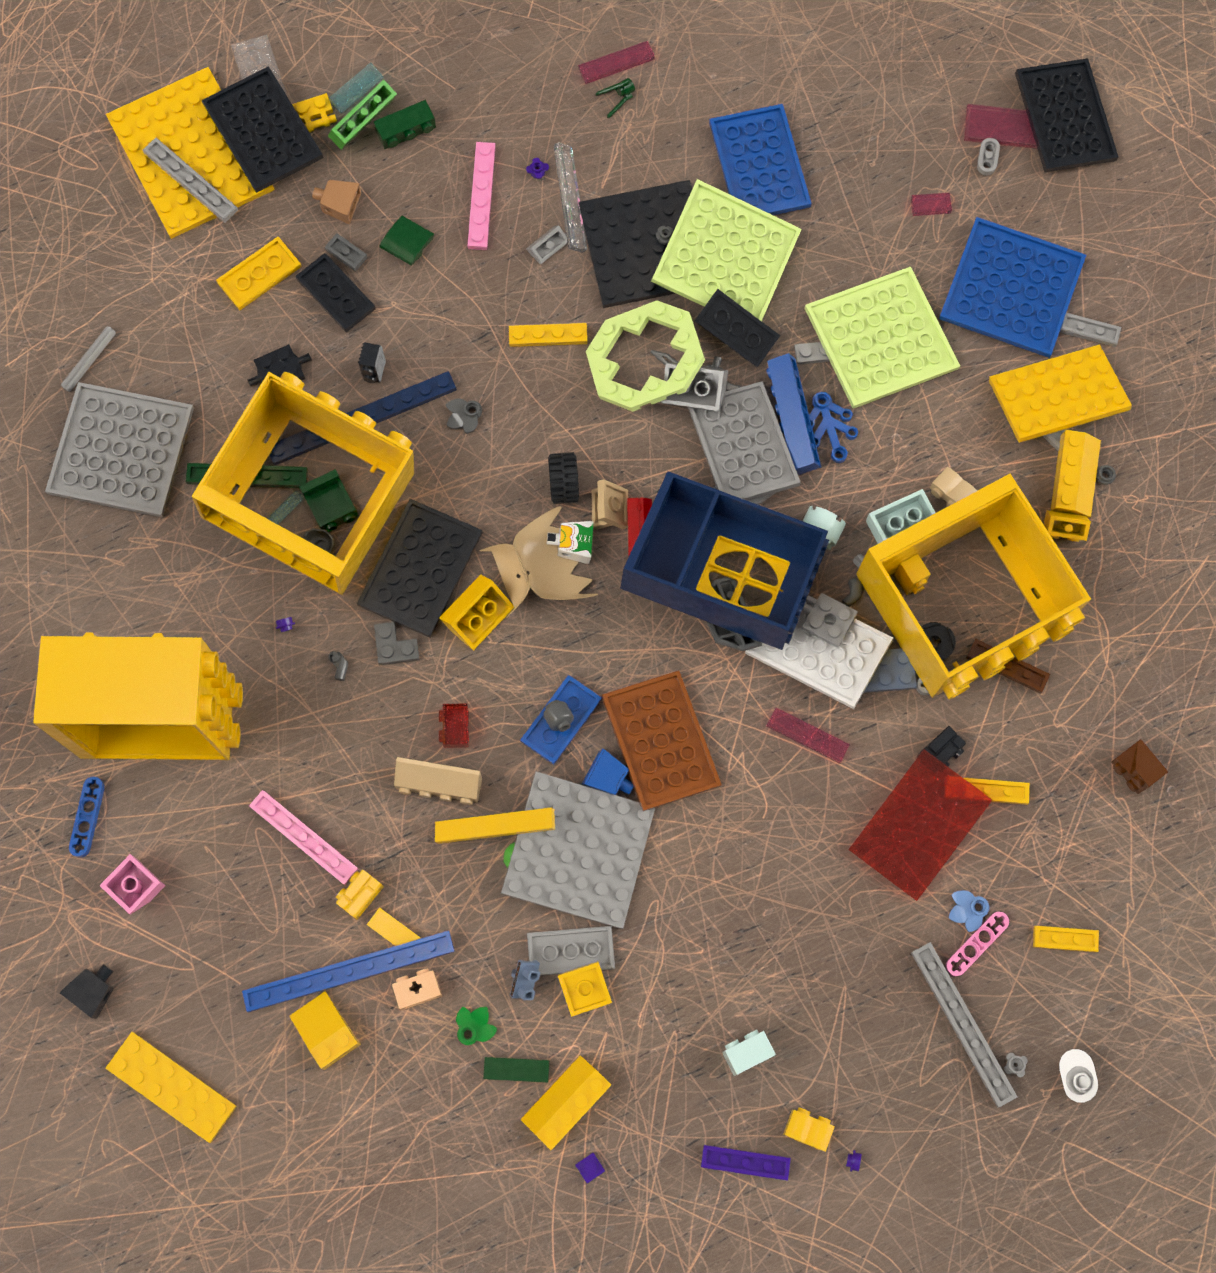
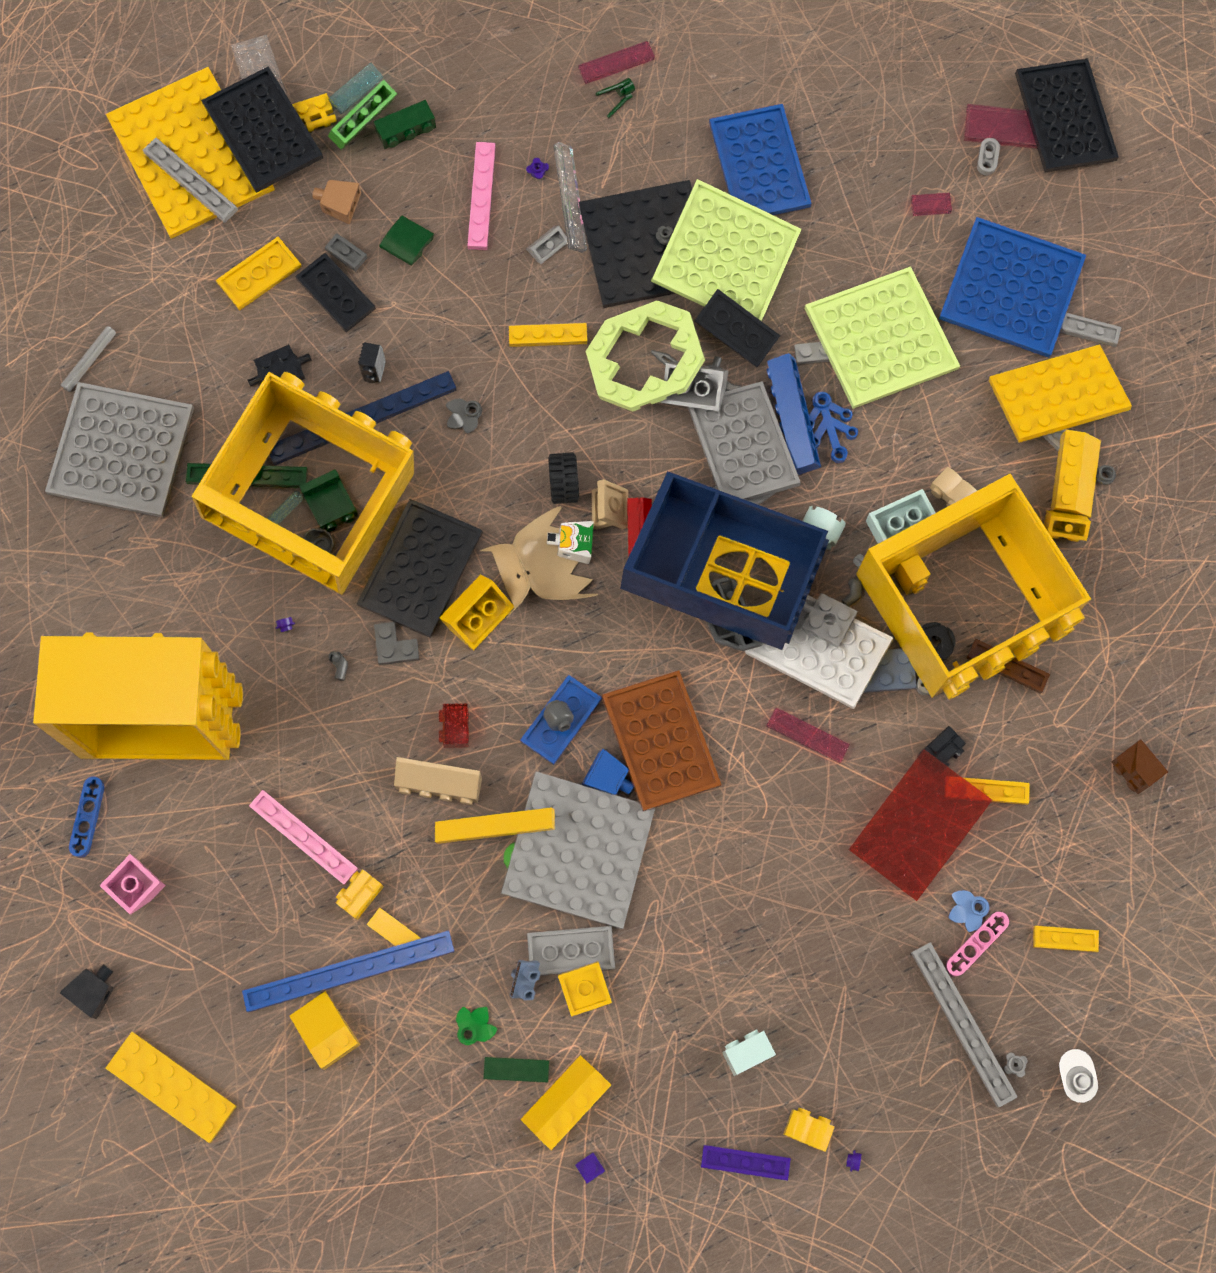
(407, 998): light nougat brick -> none

